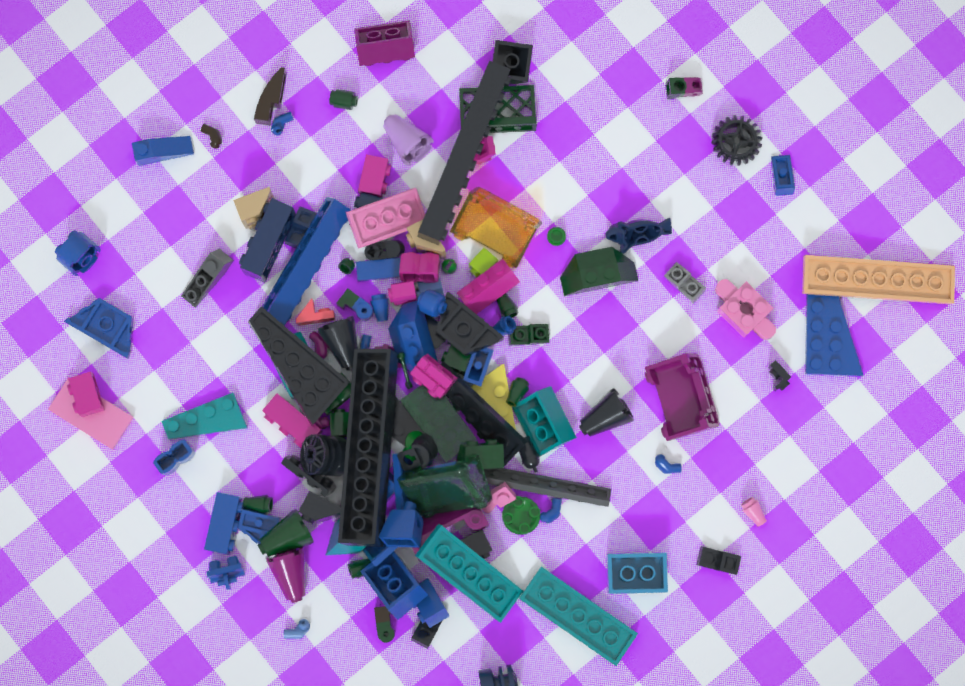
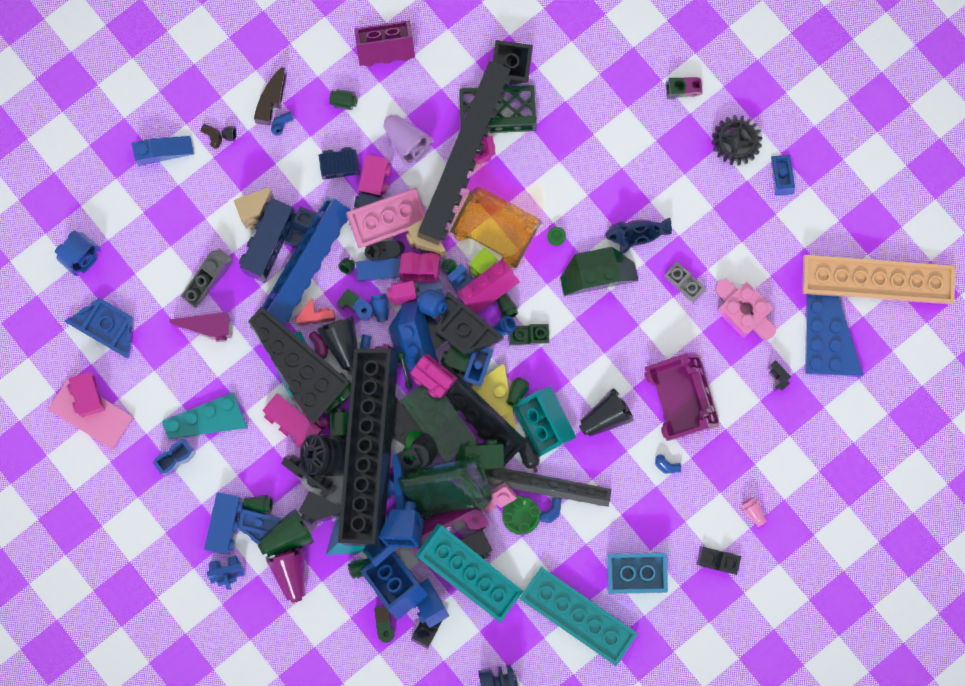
(211, 326): none -> magenta slope
(229, 133): none -> black hinge
(299, 631): medium blue arm -> none
(339, 163): none -> dark blue brick
(459, 278): none -> blue bracket

